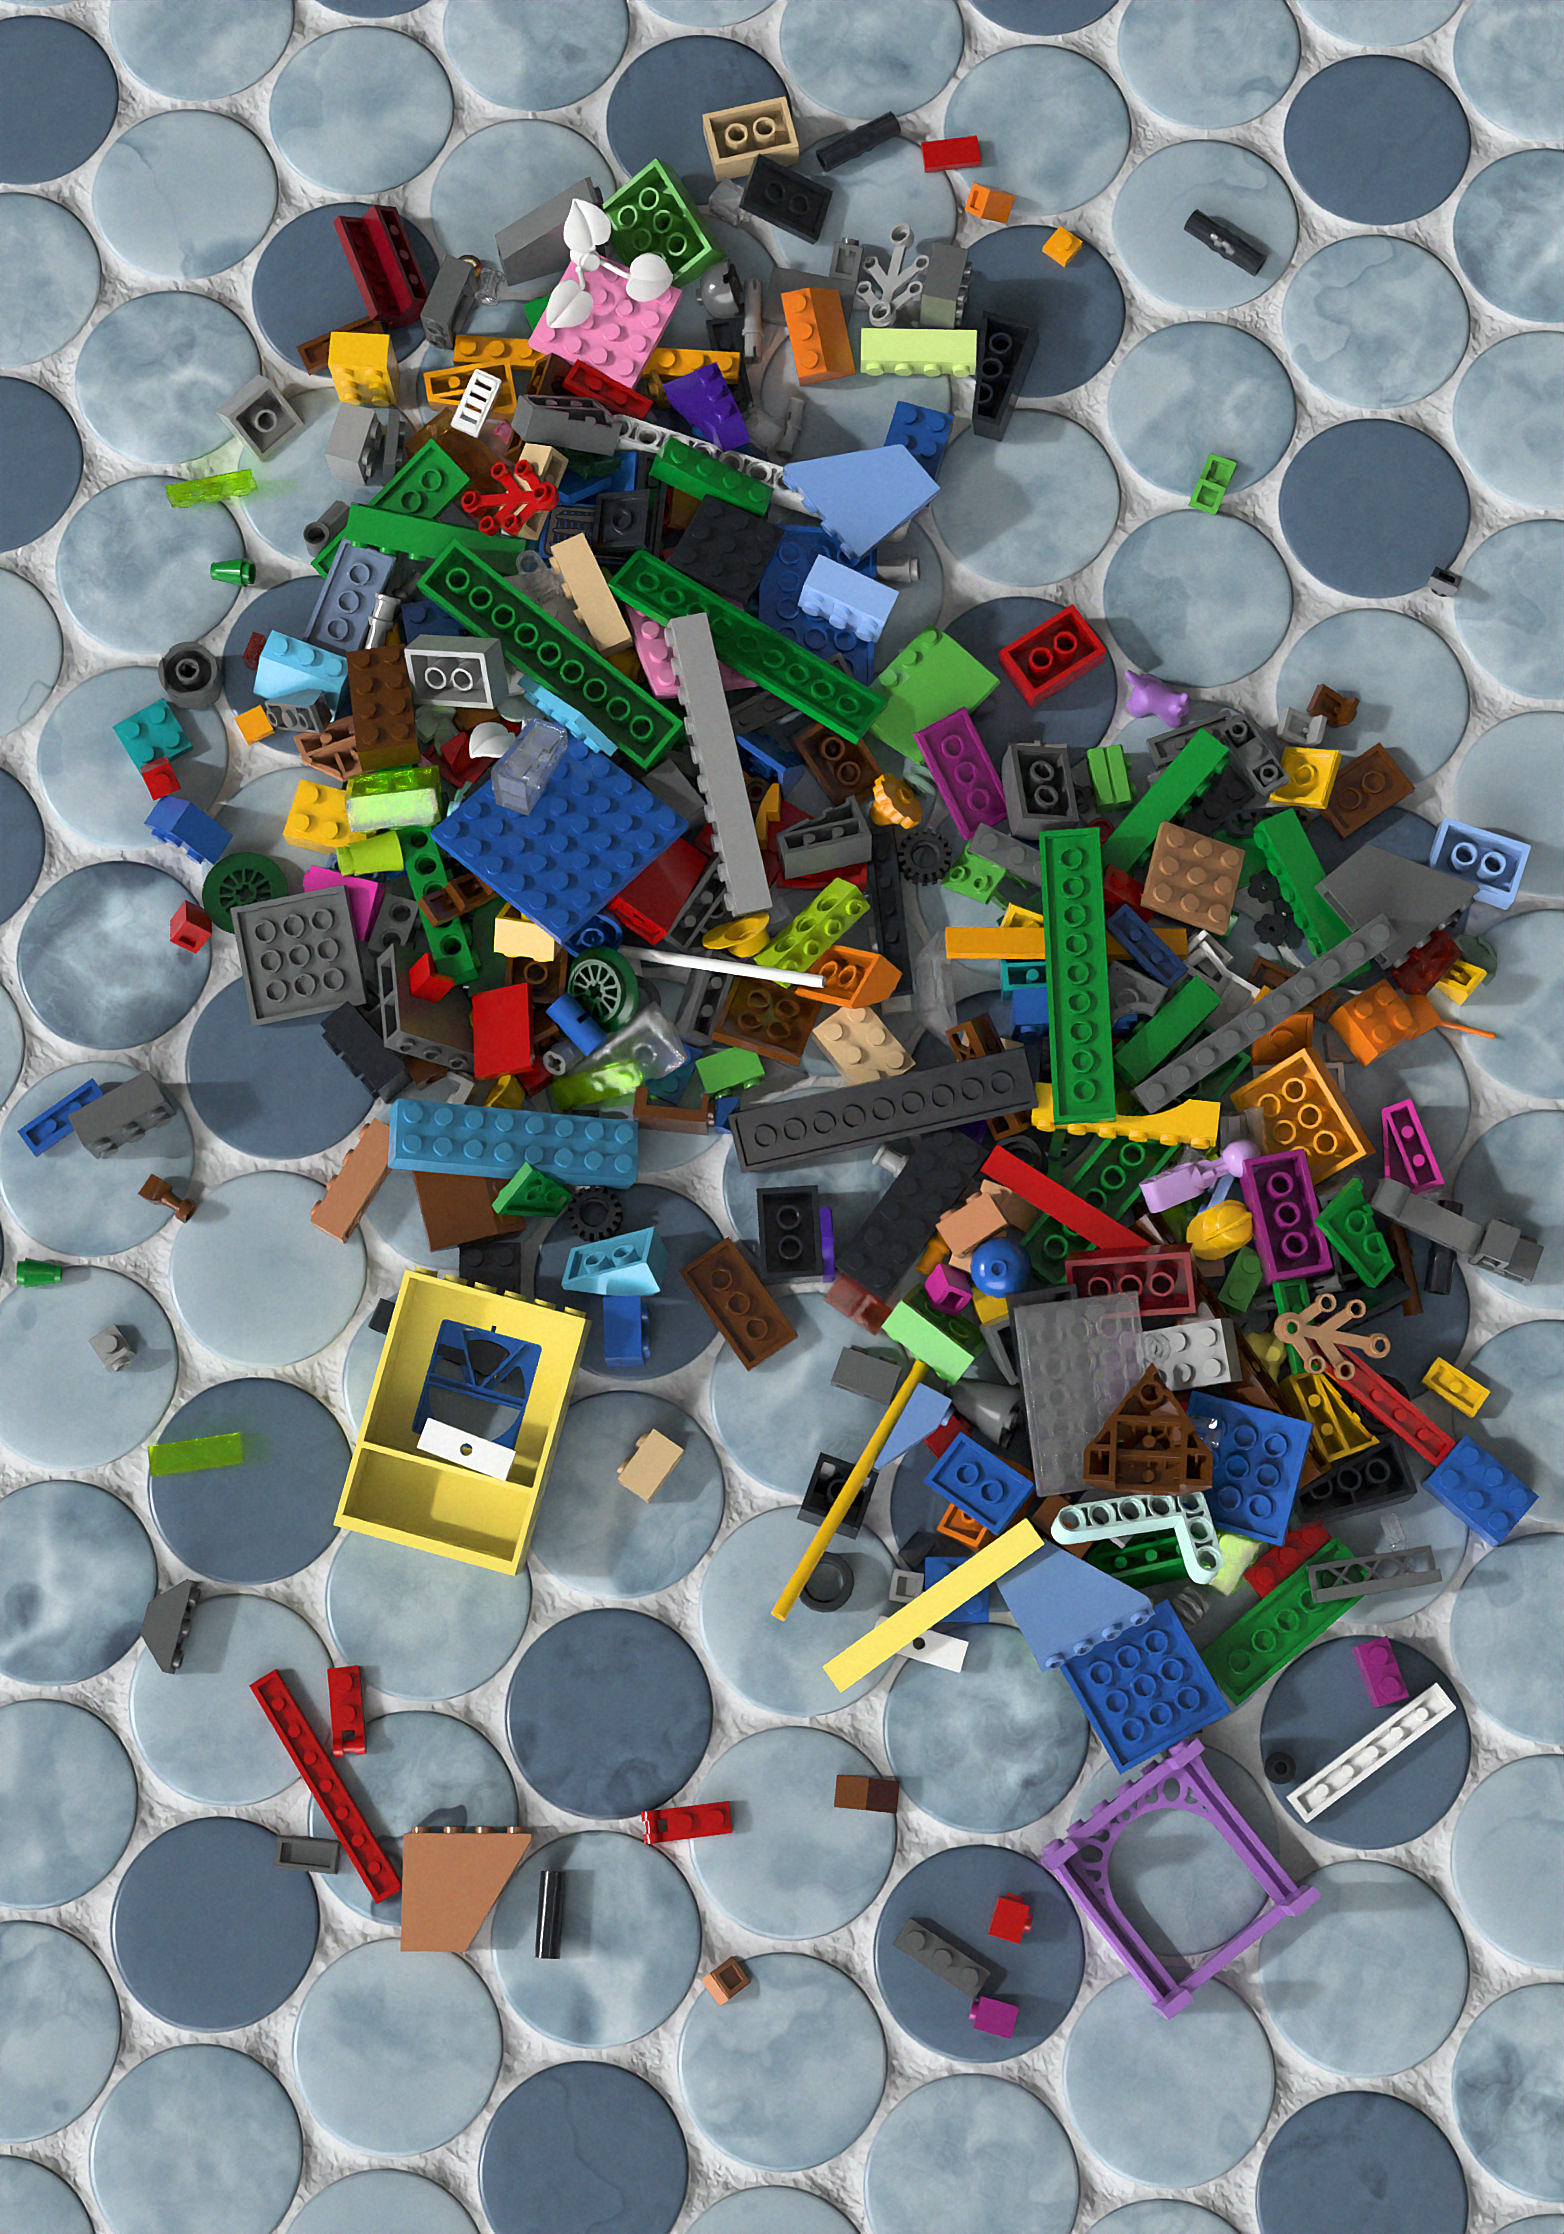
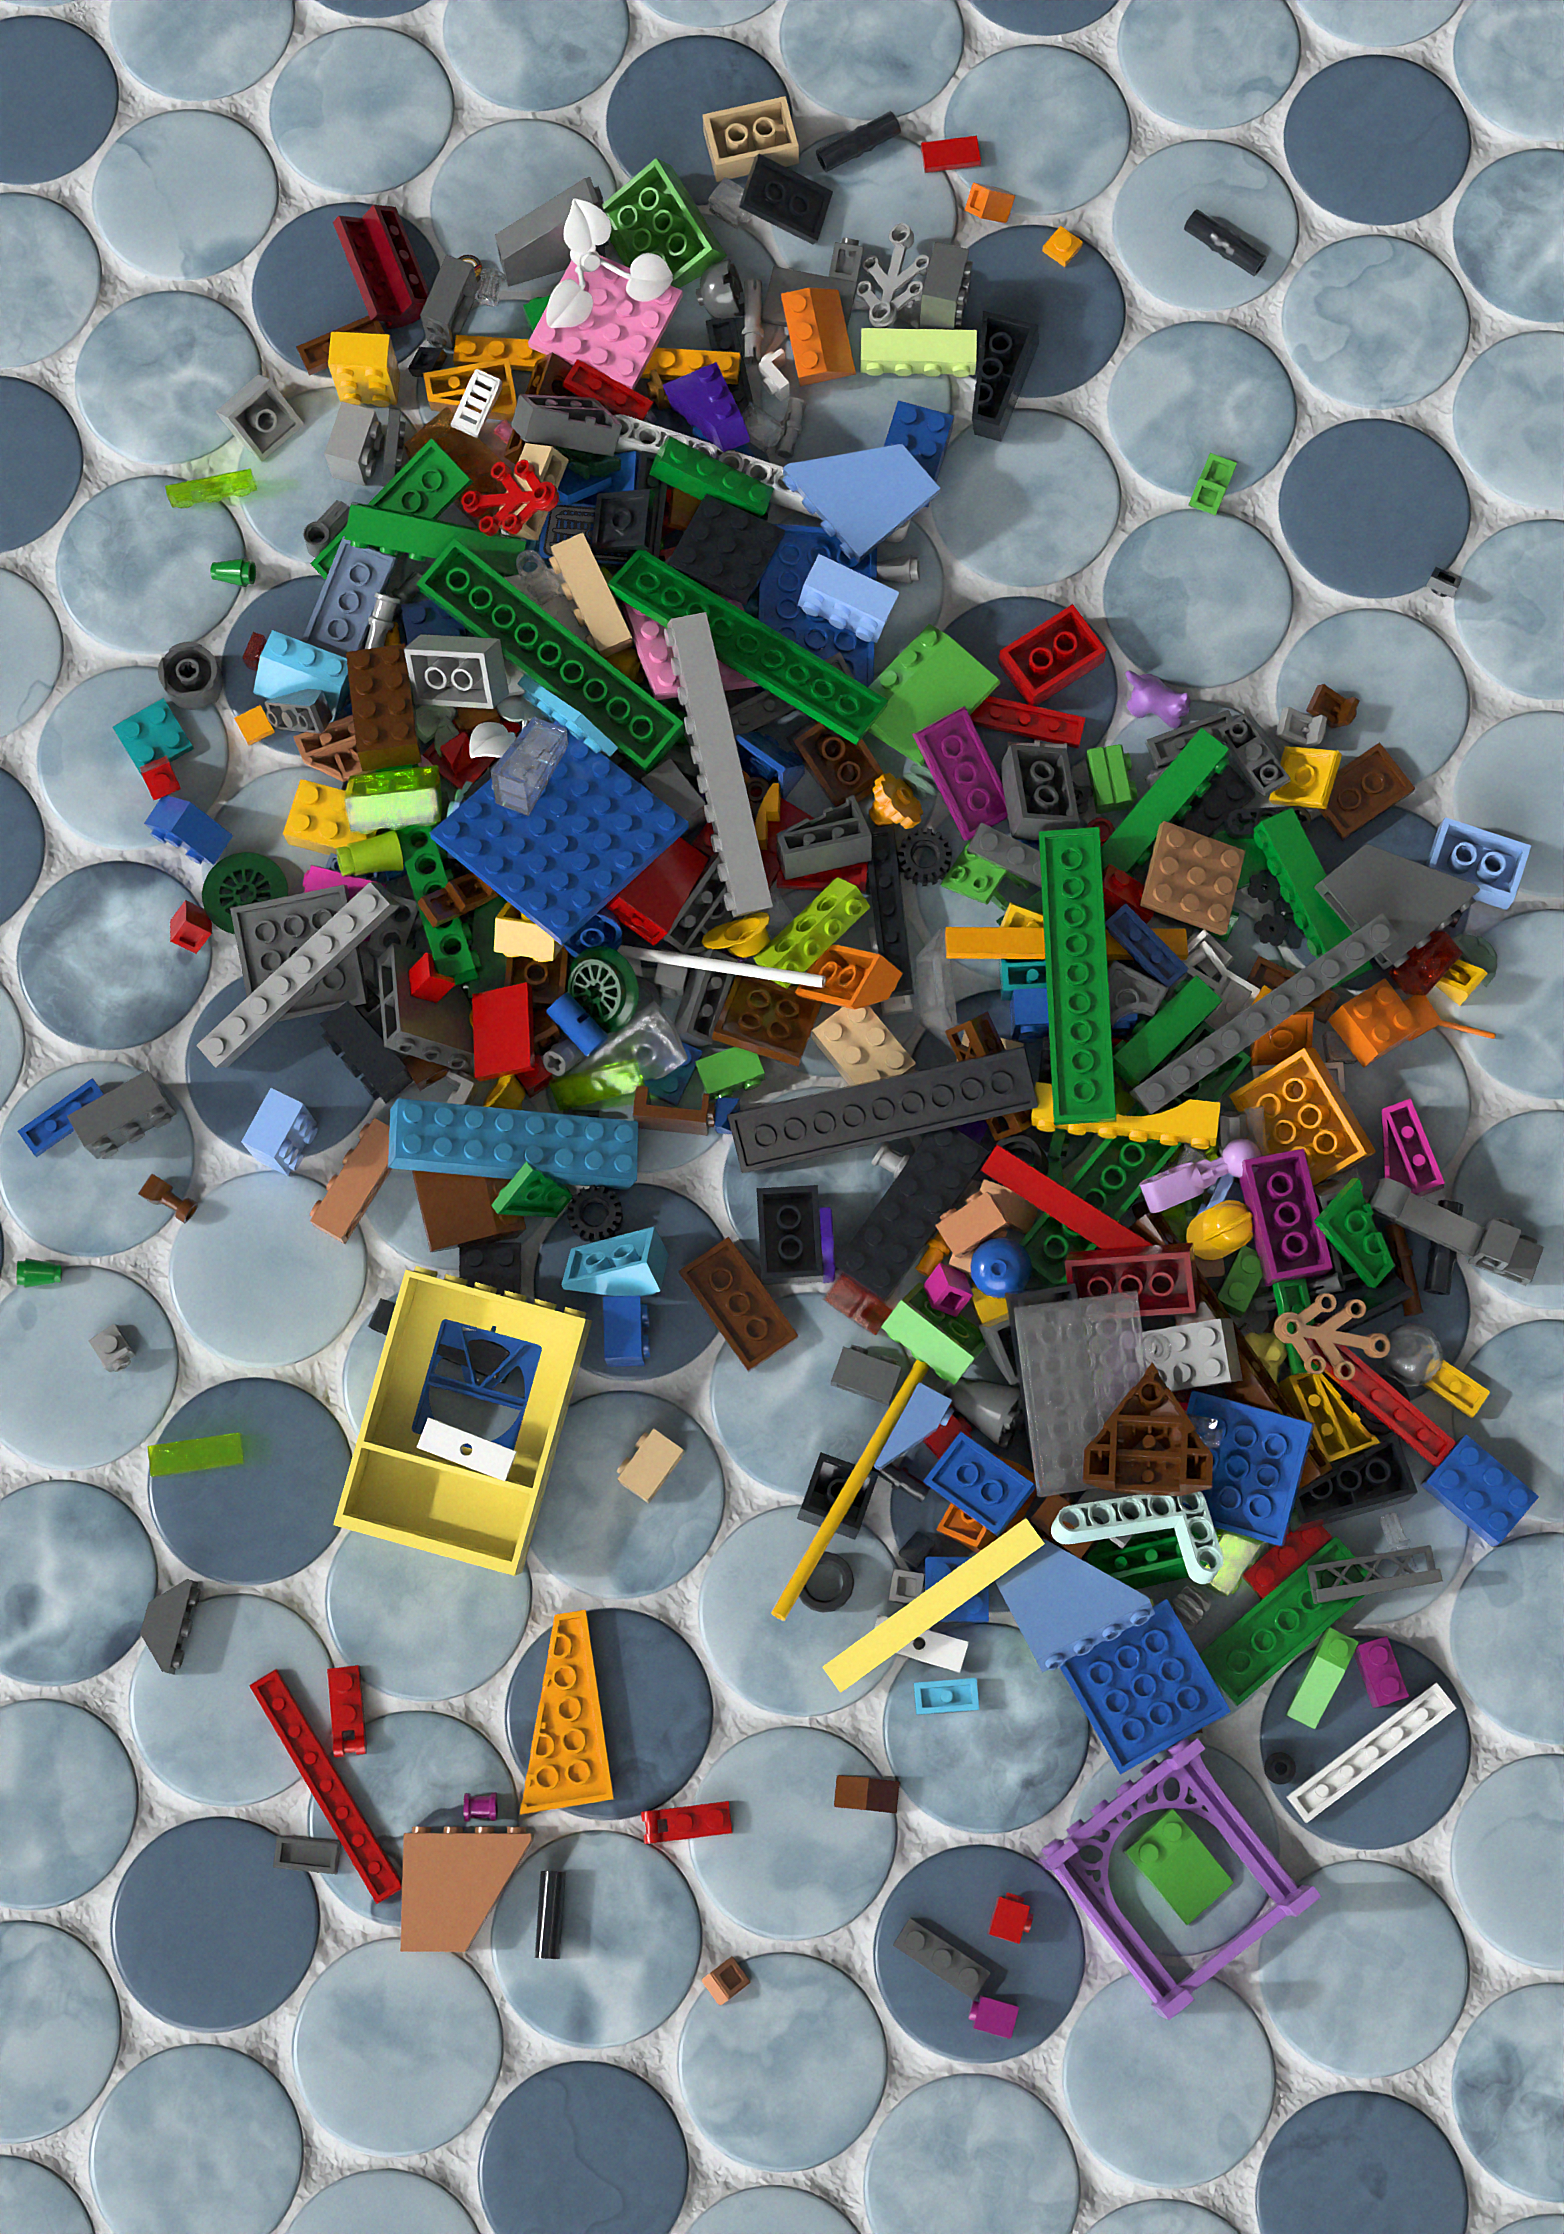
(280, 1132): none -> light blue brick
(298, 975): none -> light grey brick
(427, 360): none -> black plate
(480, 1807): none -> magenta bush
(568, 1740): none -> light orange wing
(671, 979): none -> light grey brick
(771, 377): none -> white bracket
(904, 1481): none -> black pin
(946, 1696): none -> medium azure plate
(1029, 721): none -> red plate
(1178, 1866): none -> bright green slope
(1321, 1677): none -> slope
(1413, 1354): none -> clear cylinder

